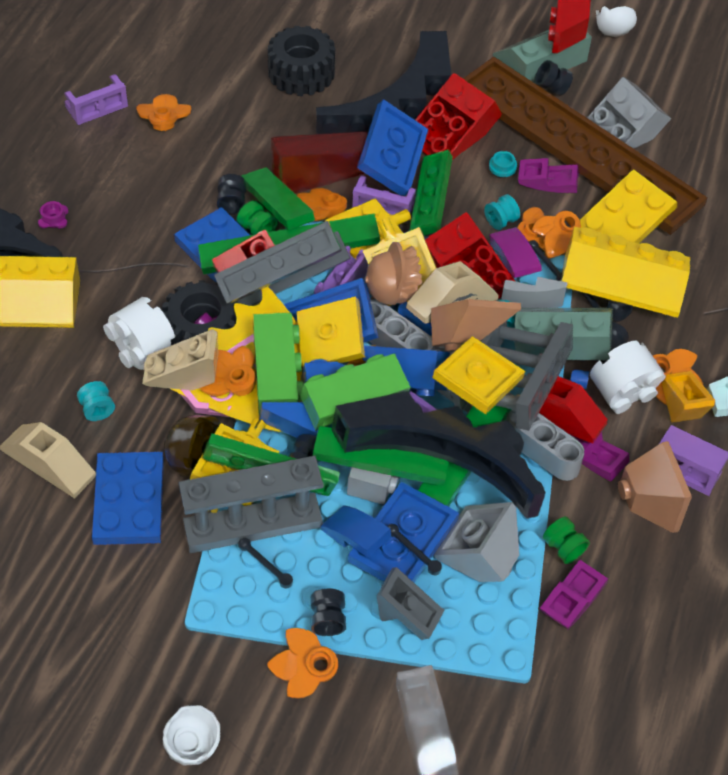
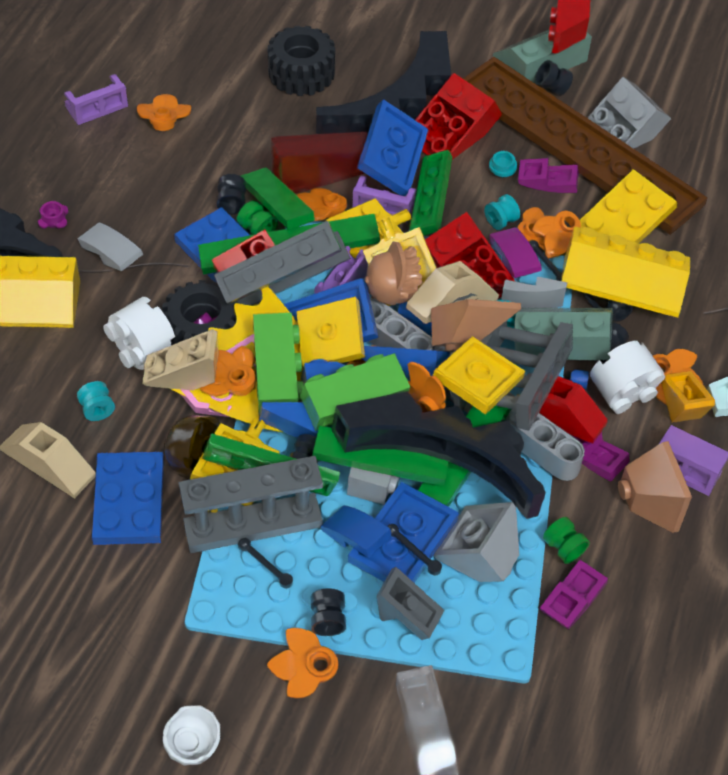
(111, 245): none -> light grey slope
(425, 389): none -> orange plate
(616, 21): white hair -> none

